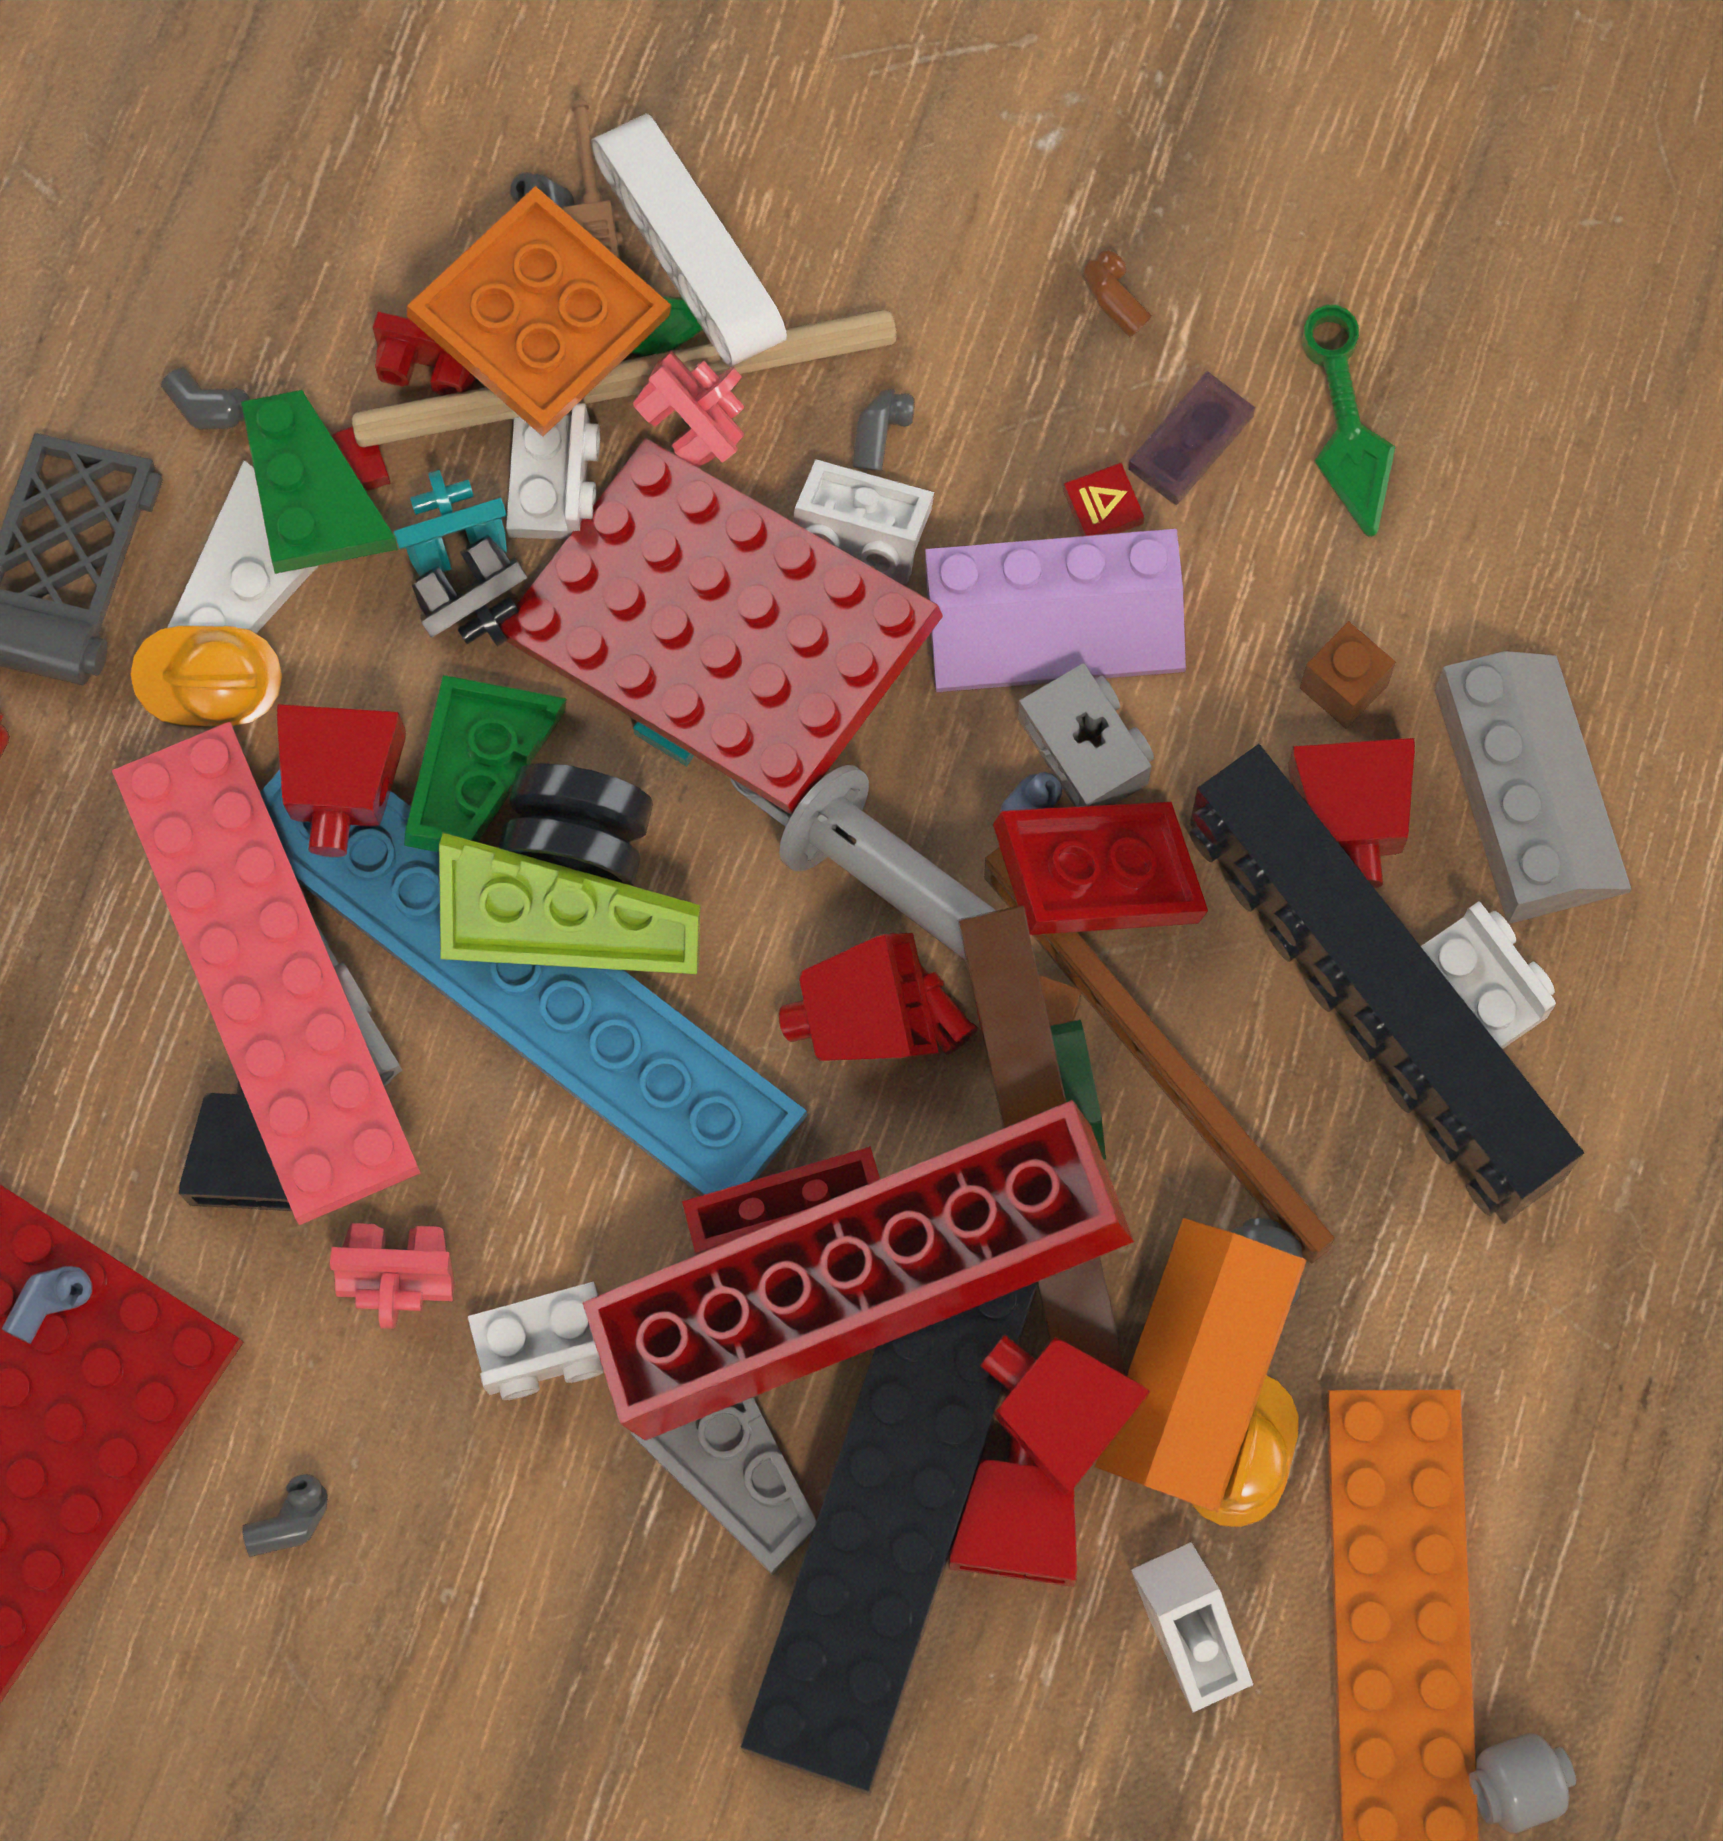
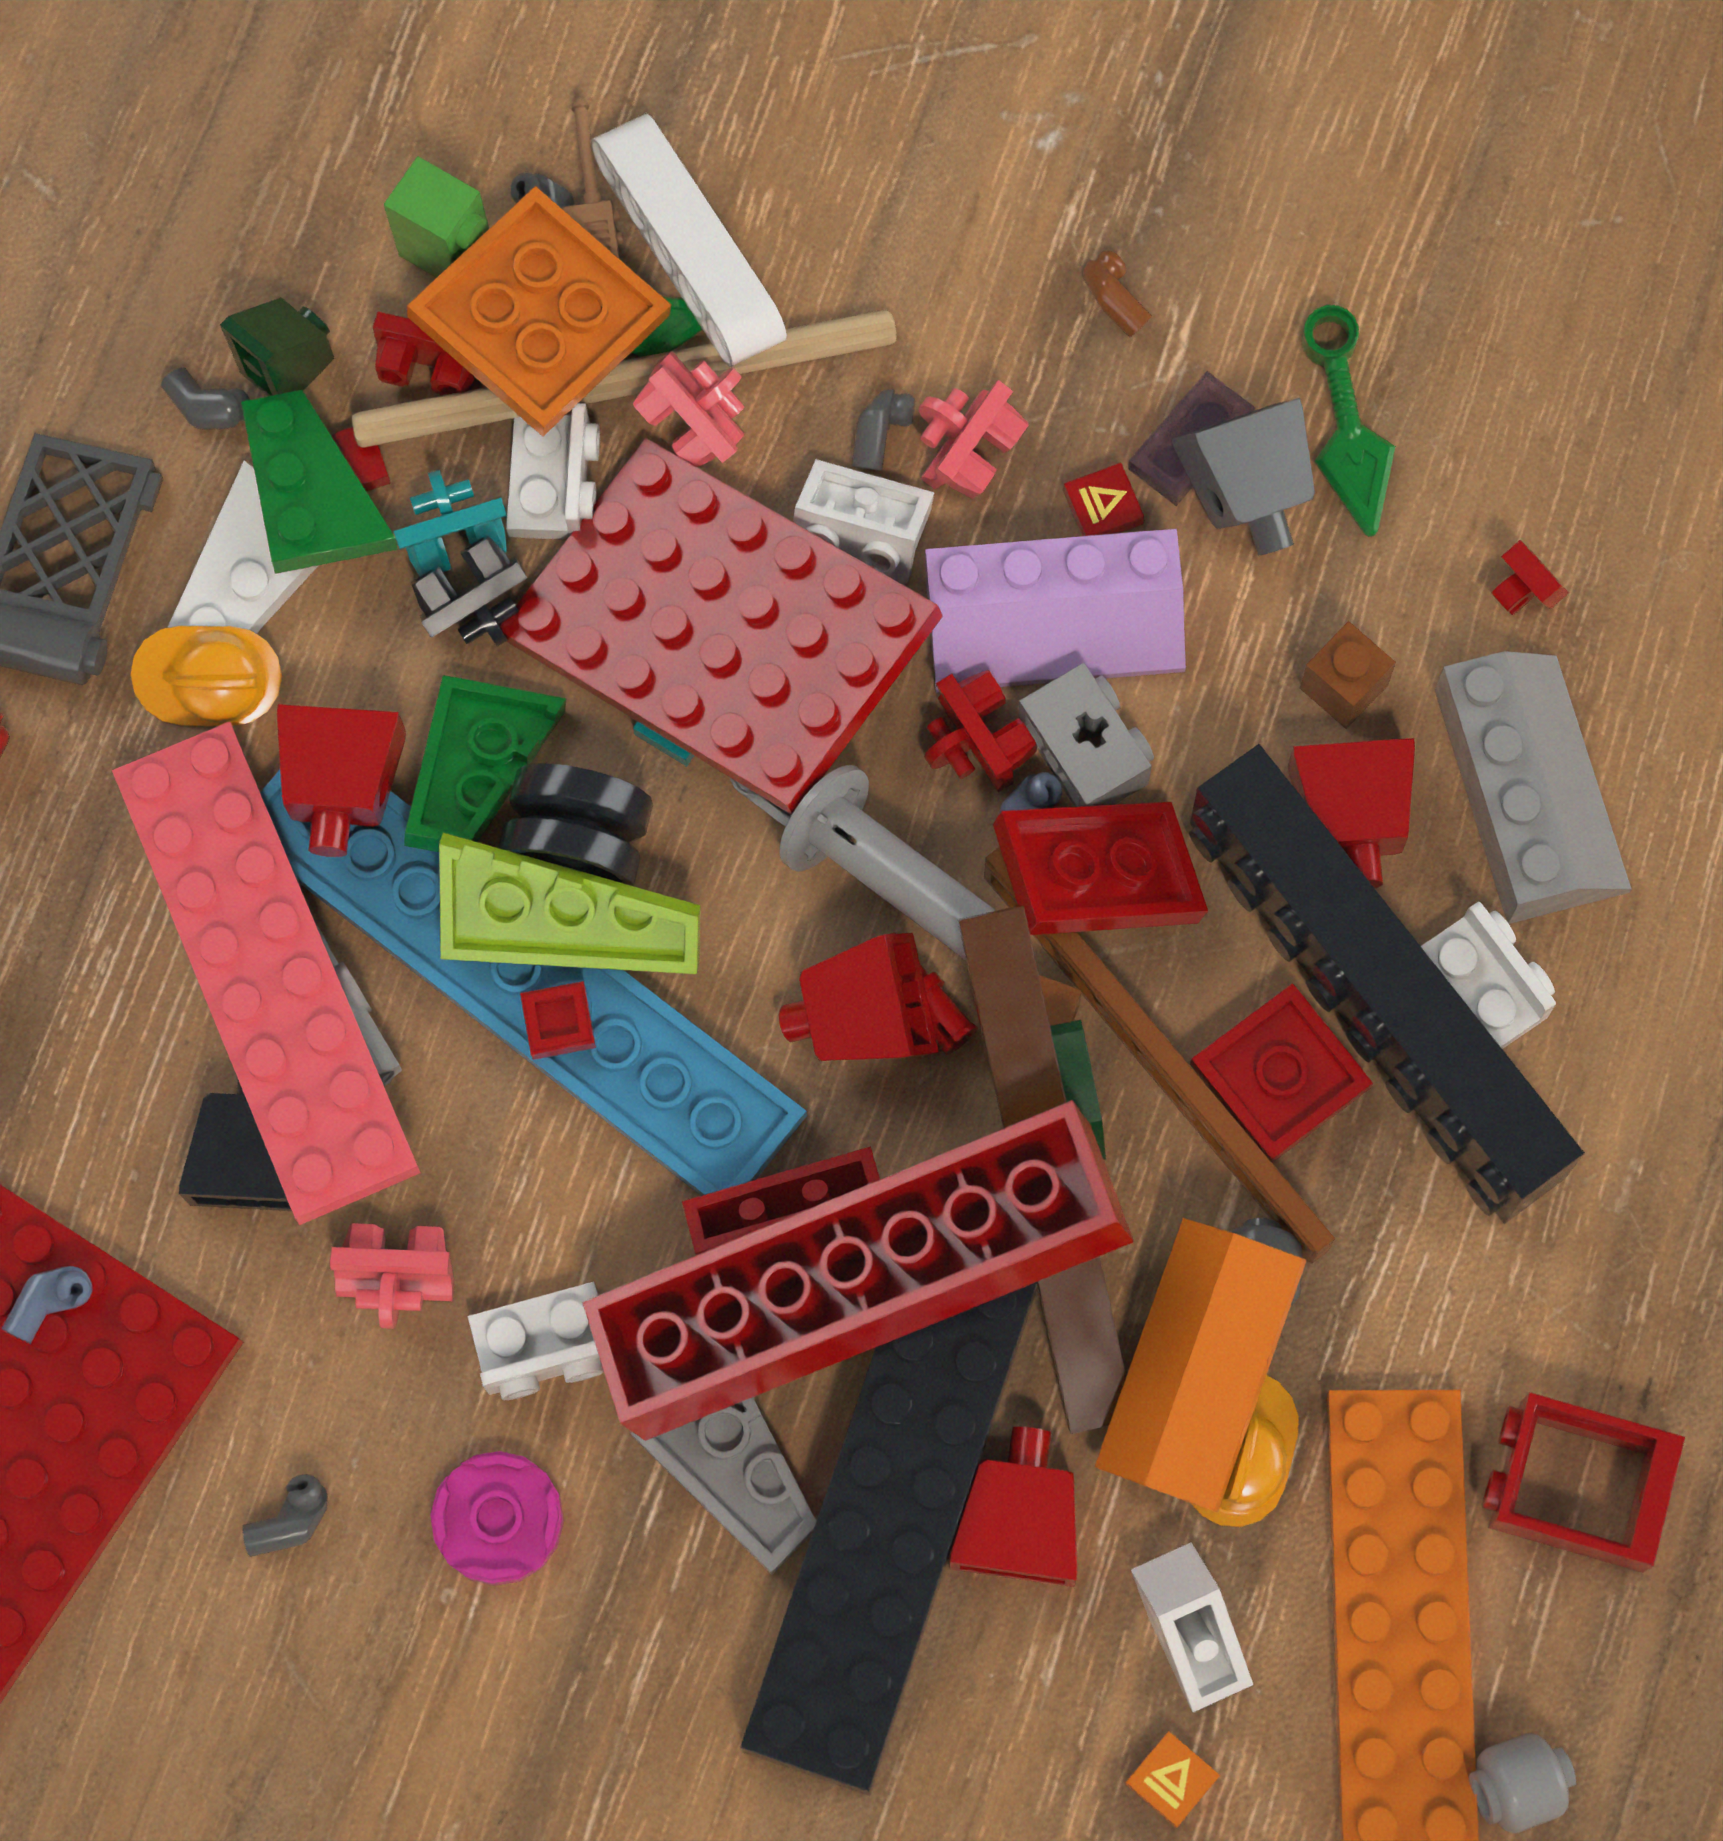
(278, 346): none -> dark green slope
(434, 217): none -> bright green brick
(497, 1518): none -> dark pink tile
(558, 1020): none -> red tile
(986, 418): none -> coral hips
(995, 752): none -> red hips
(1061, 1406): red torso -> none
(1172, 1779): none -> orange tile
(1252, 471): none -> torso
(1281, 1073): none -> red plate
(1529, 579): none -> red tile
(1652, 1495): none -> red window

